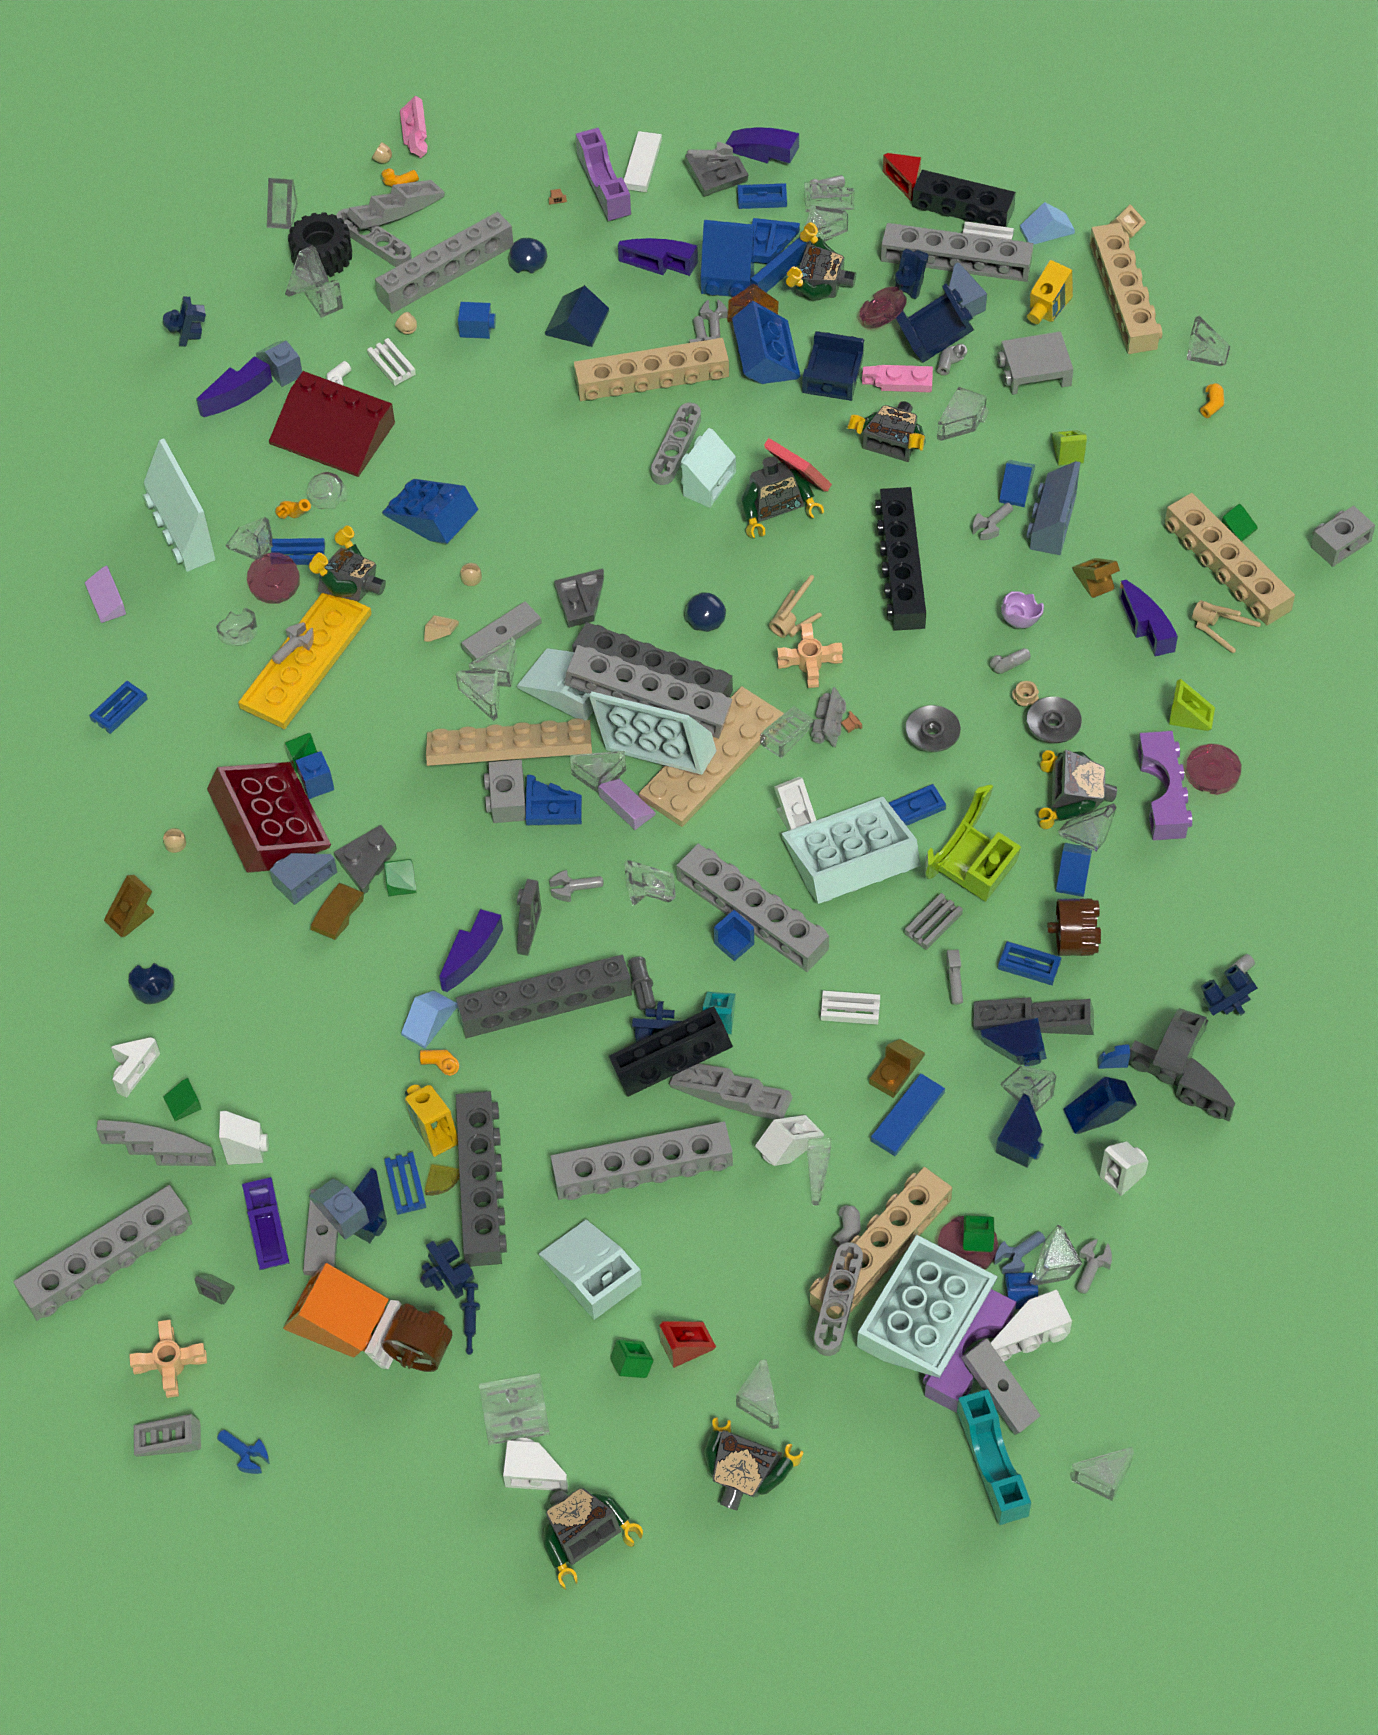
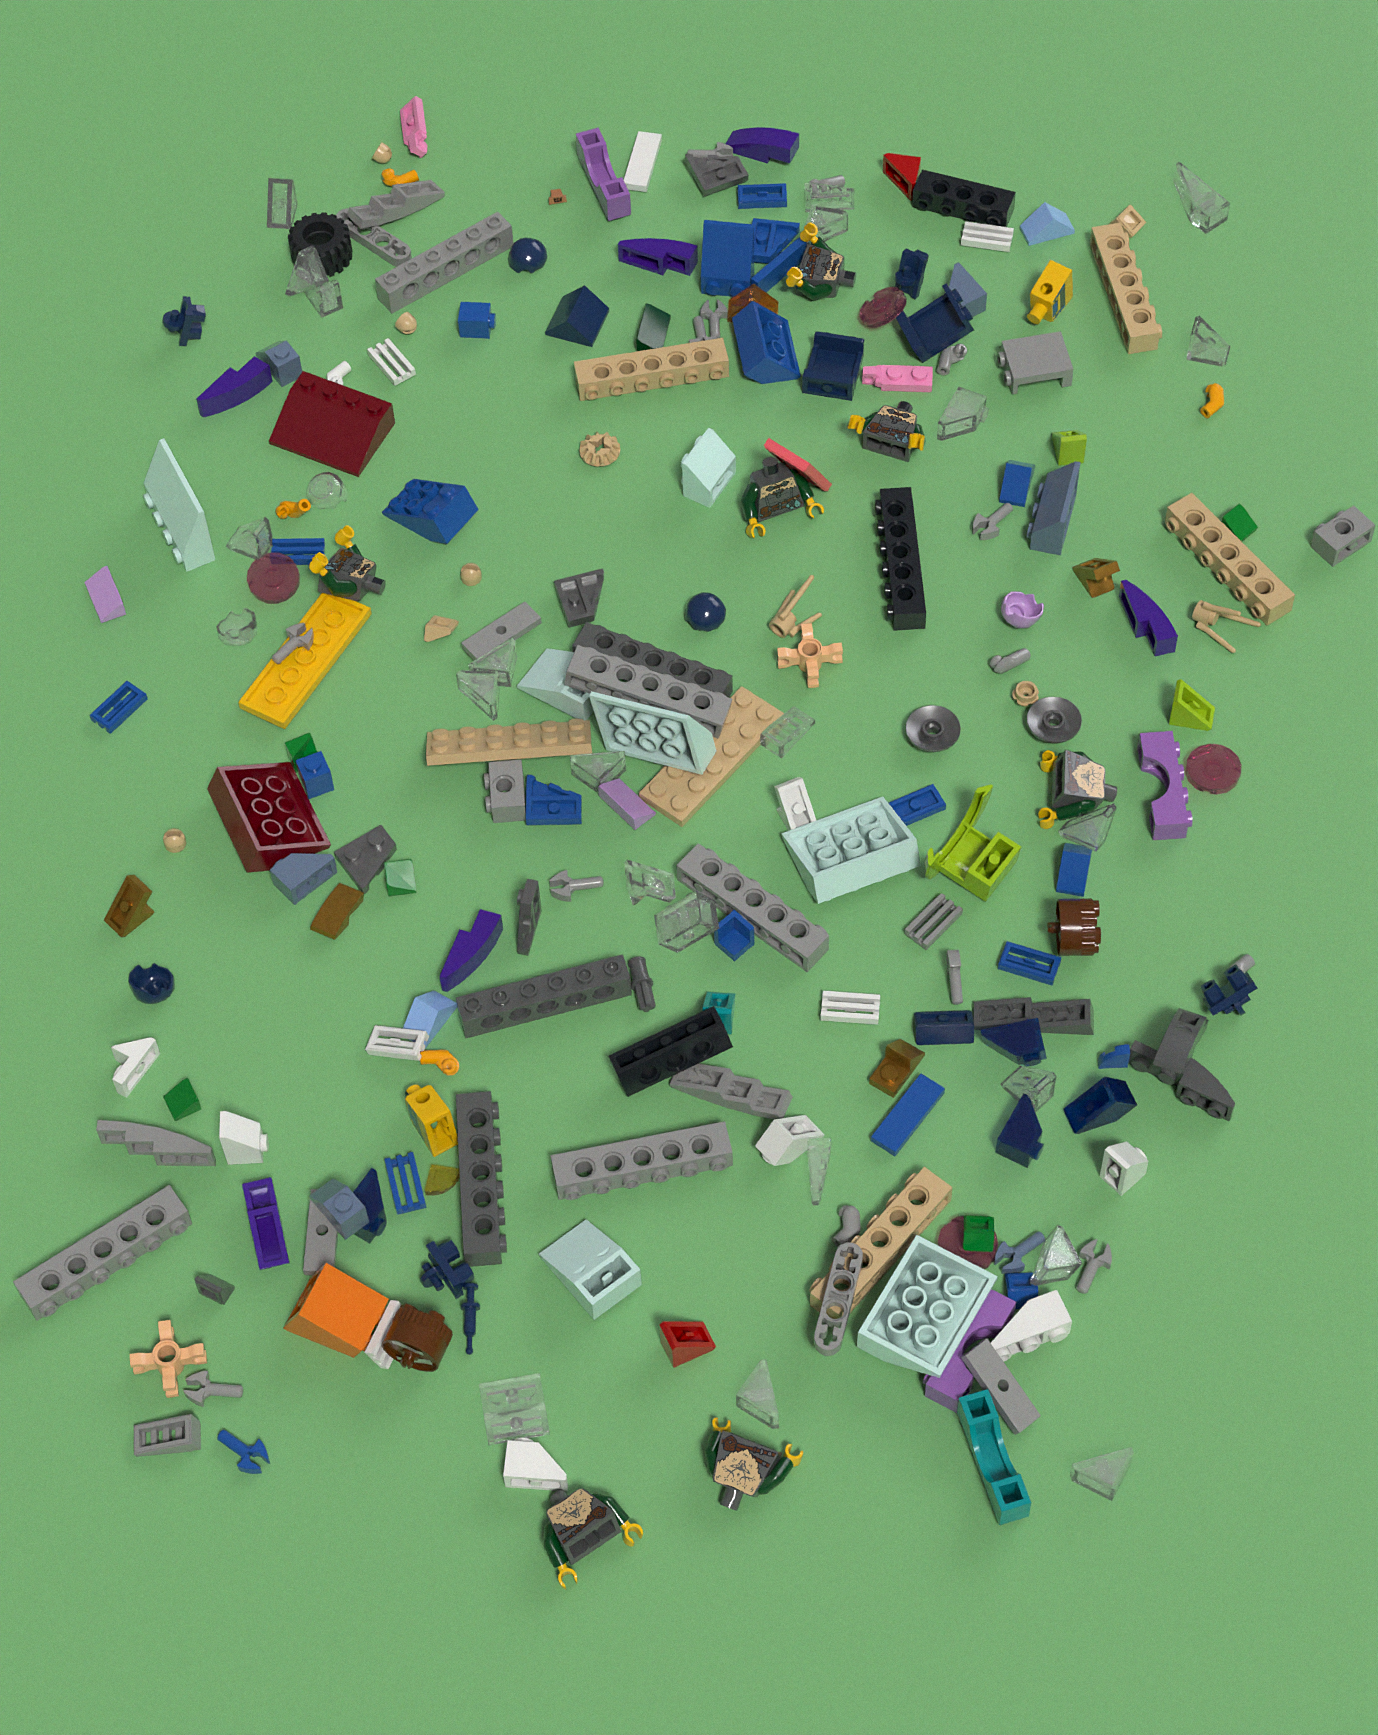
(209, 1389): none -> light grey bar
(395, 1047): none -> white tile
(605, 455): none -> tan gear
(631, 1359): green slope -> none
(645, 1027): dark blue hips -> none
(652, 328): none -> slope
(676, 443): light grey beam -> none
(686, 921): none -> clear brick
(831, 708): light grey hinge -> none
(851, 723): nougat piece -> none
(944, 1027): none -> dark blue slope
(975, 253): light grey brick -> none
(1201, 203): none -> clear slope

